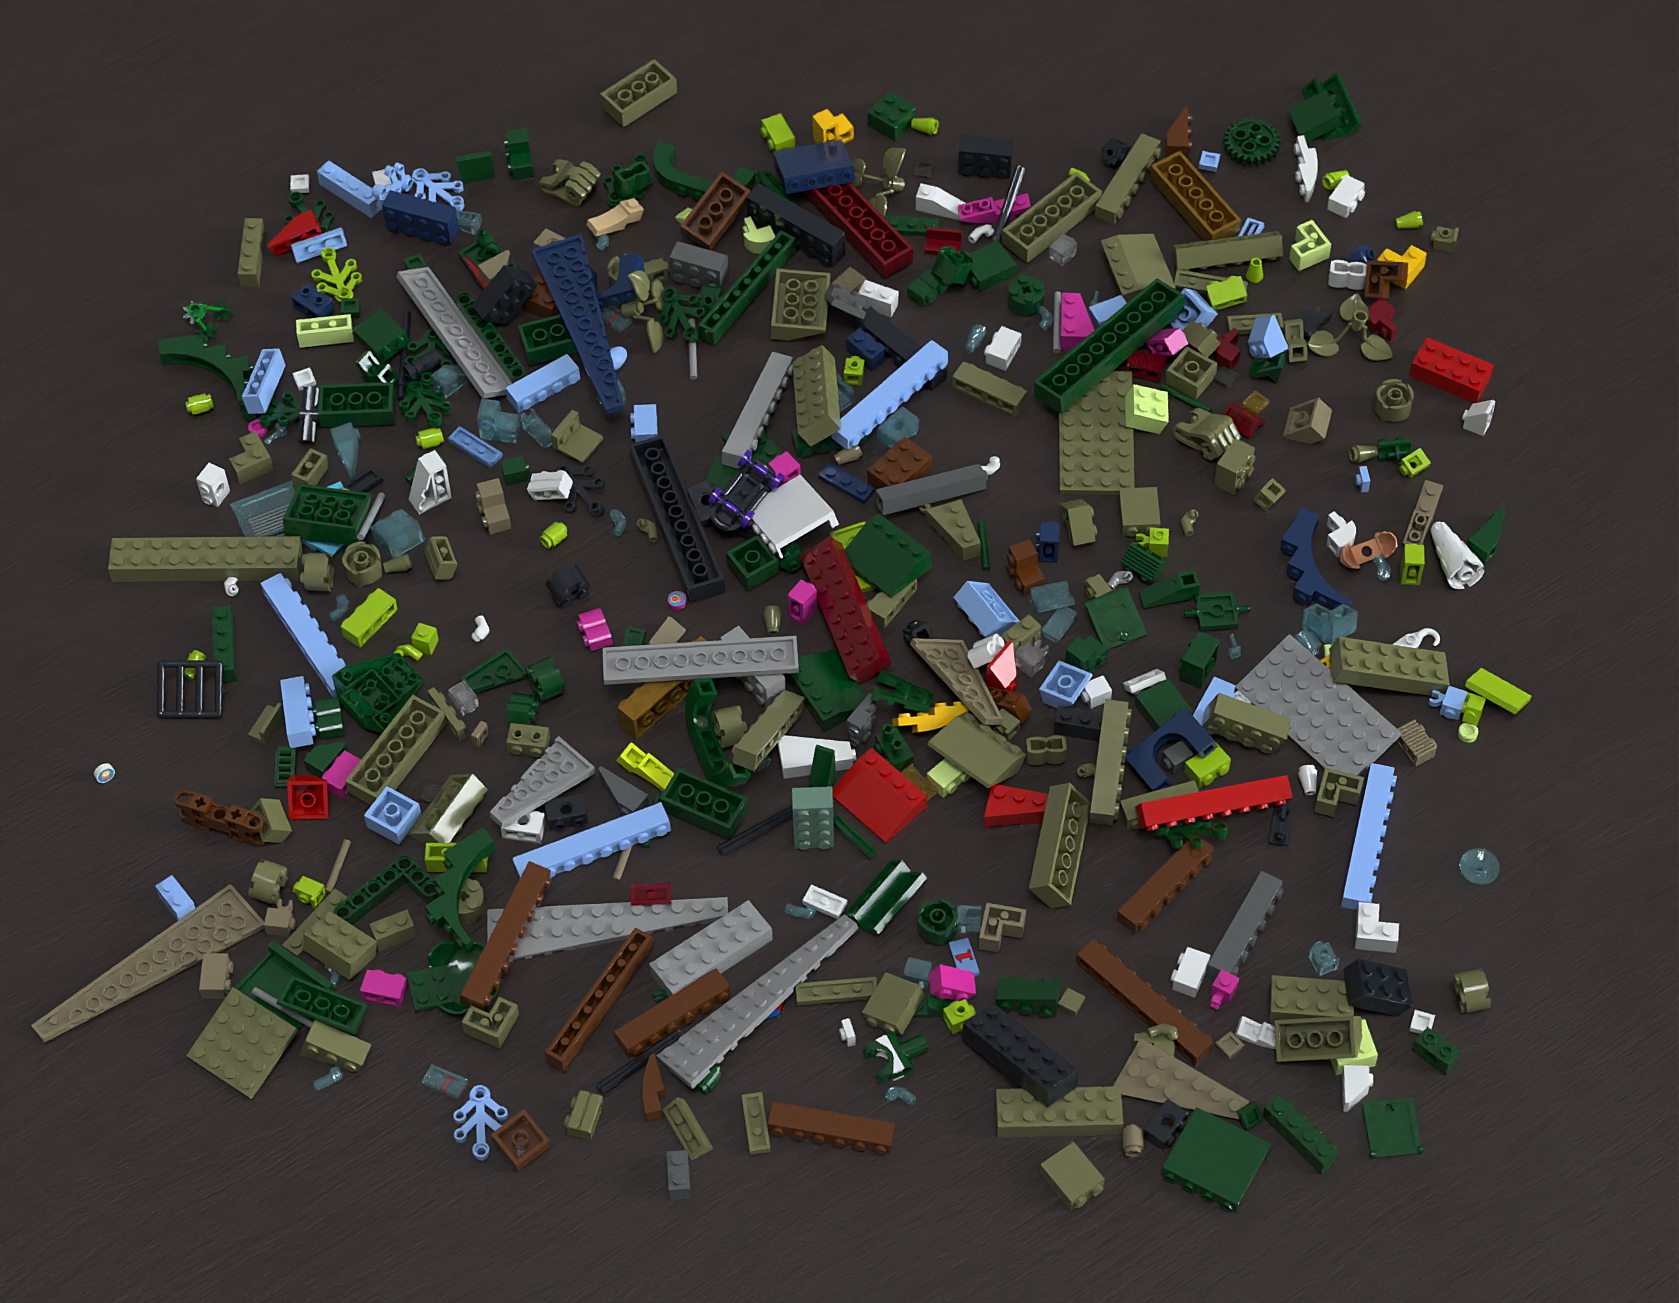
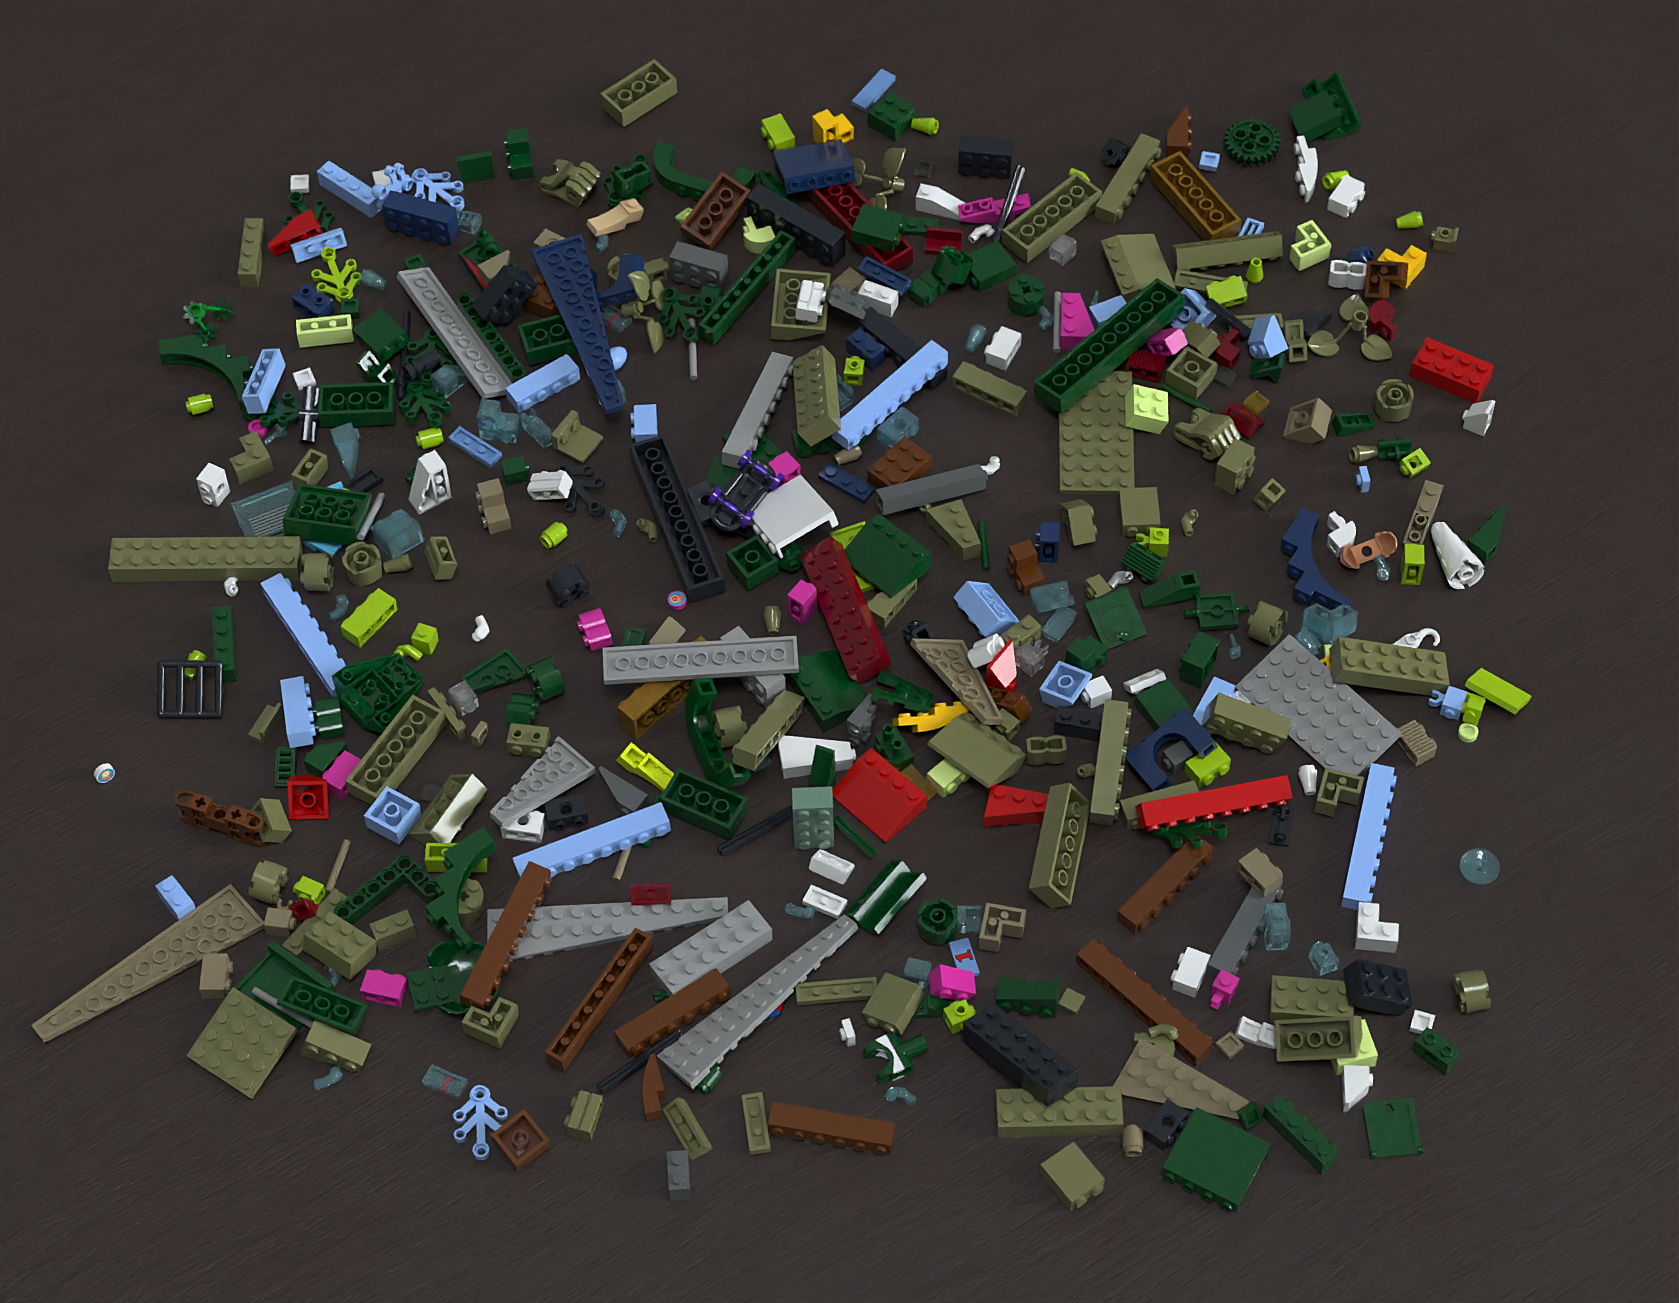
(303, 909): none -> dark red slope
(372, 279): none -> clear light blue cone
(809, 301): none -> white brick
(831, 866): none -> white slope
(873, 90): none -> medium blue tile
(878, 228): none -> dark green brick
(884, 275): none -> dark blue plate
(1228, 317): none -> black axle
(1260, 872): none -> dark tan brick
(1267, 623): none -> olive brick
(1278, 926): none -> clear light blue brick
(1341, 421): none -> dark green slope

